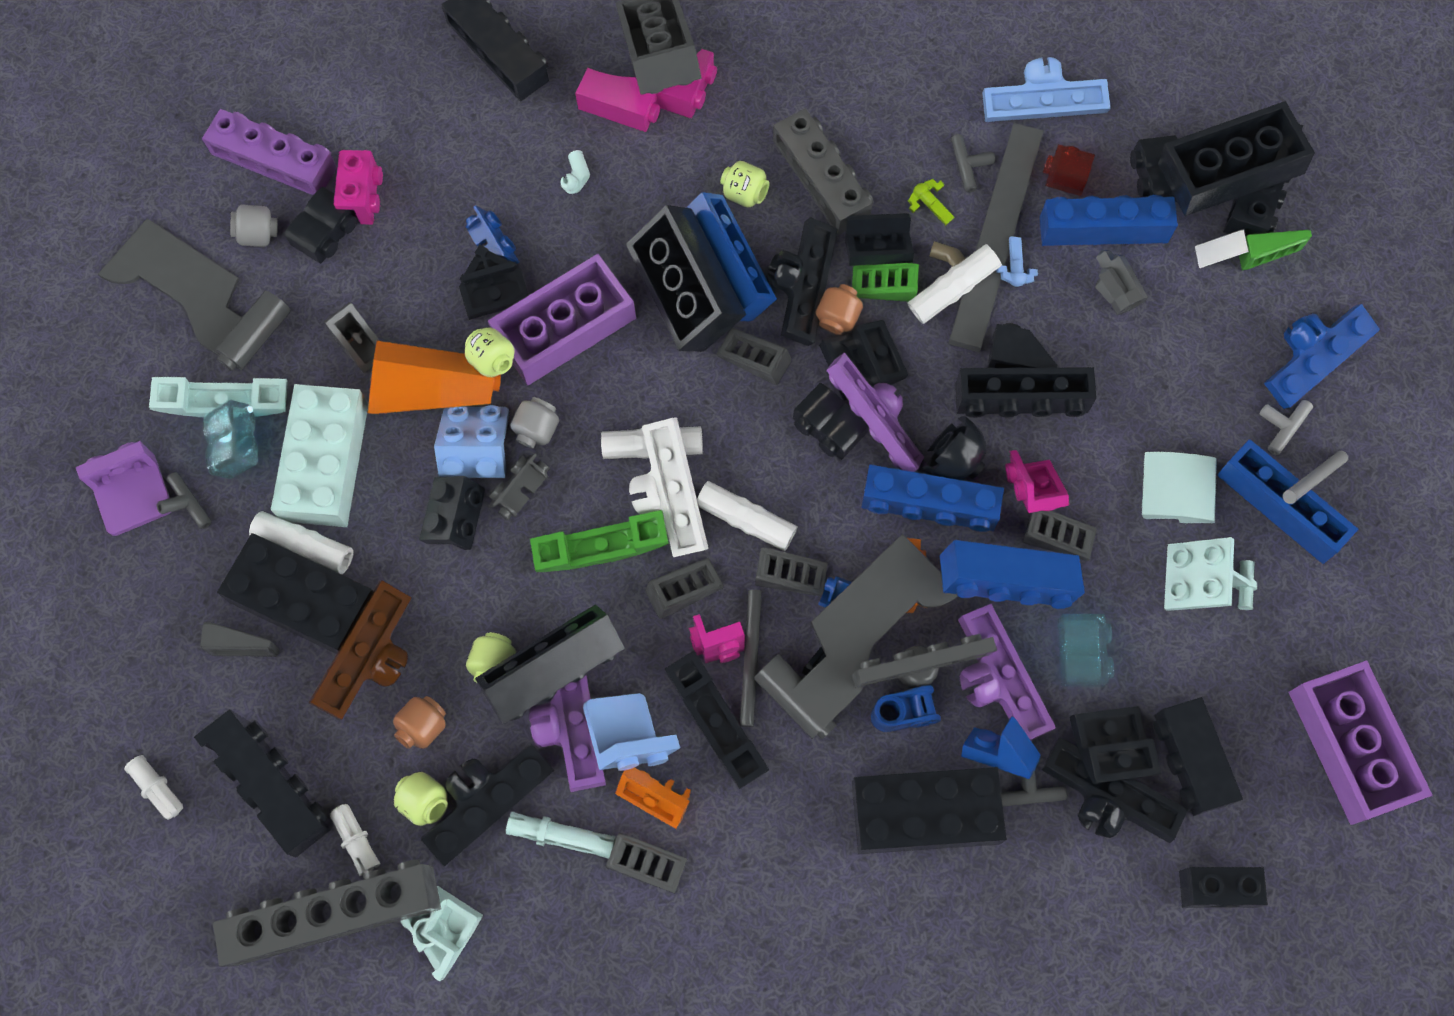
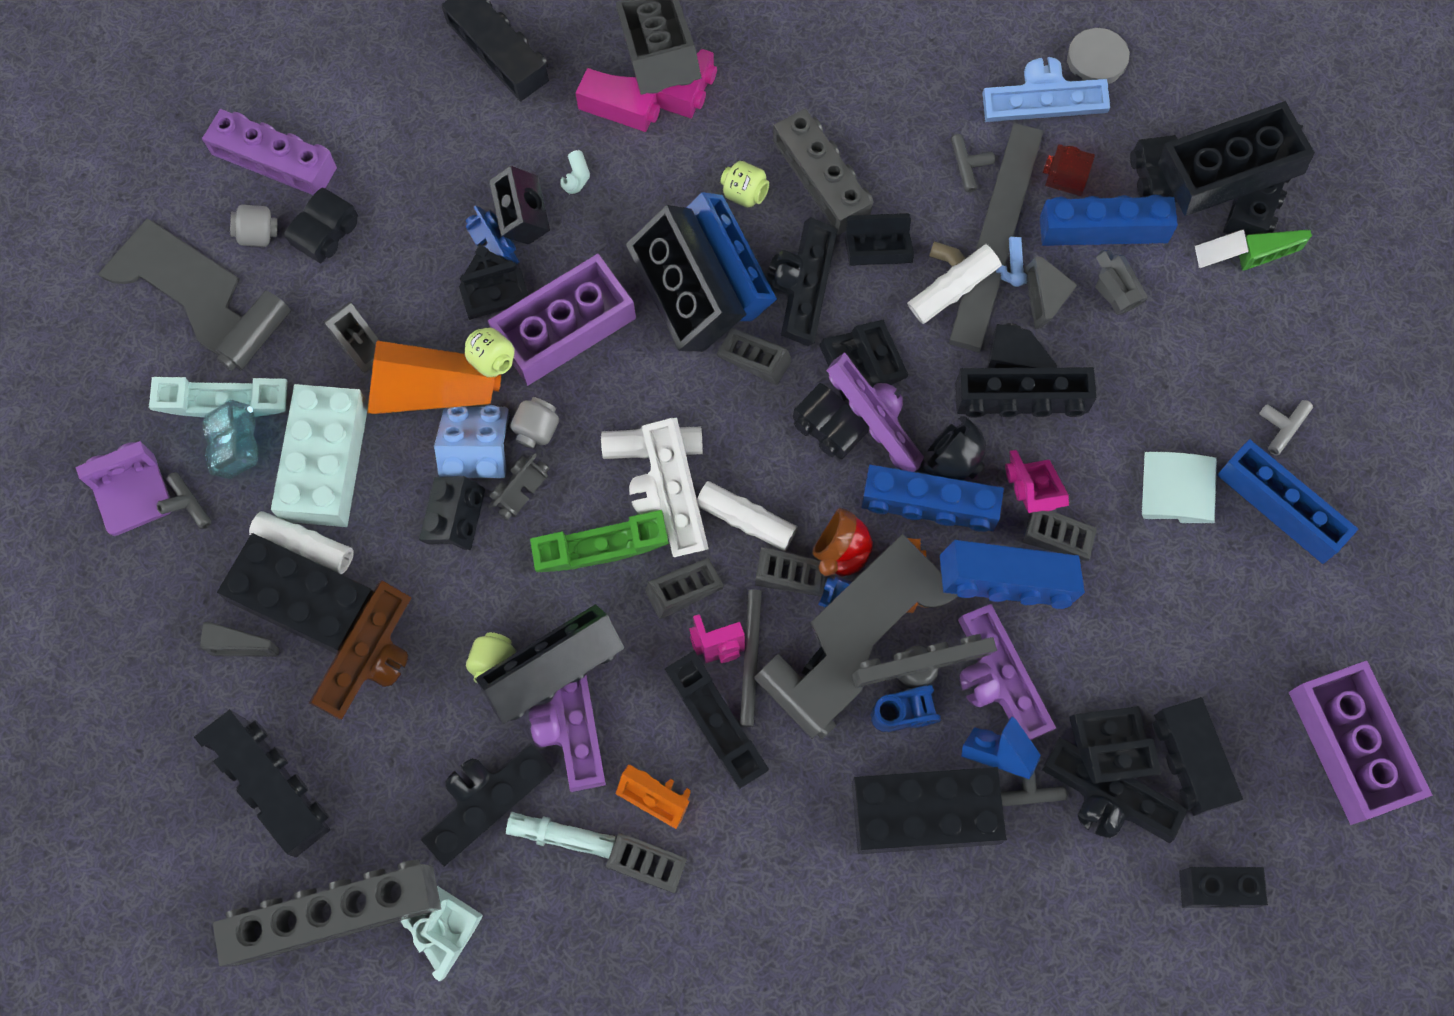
(154, 787): white axle -> none
(354, 839): white axle -> none
(357, 184): dark pink bracket -> none
(419, 722): nougat head -> none
(420, 798): yellowish green head -> none
(519, 205): none -> black brick
(625, 733): light blue bracket -> none
(839, 309): nougat head -> none
(843, 545): none -> piece
(886, 292): bright green slope -> none
(922, 192): lime piece -> none
(1047, 290): none -> dark grey slope
(1084, 650): clear light blue brick -> none
(1098, 55): none -> light grey tile
(1203, 576): light aqua plate -> none
(1315, 477): light grey bar -> none
(1318, 352): blue plate -> none

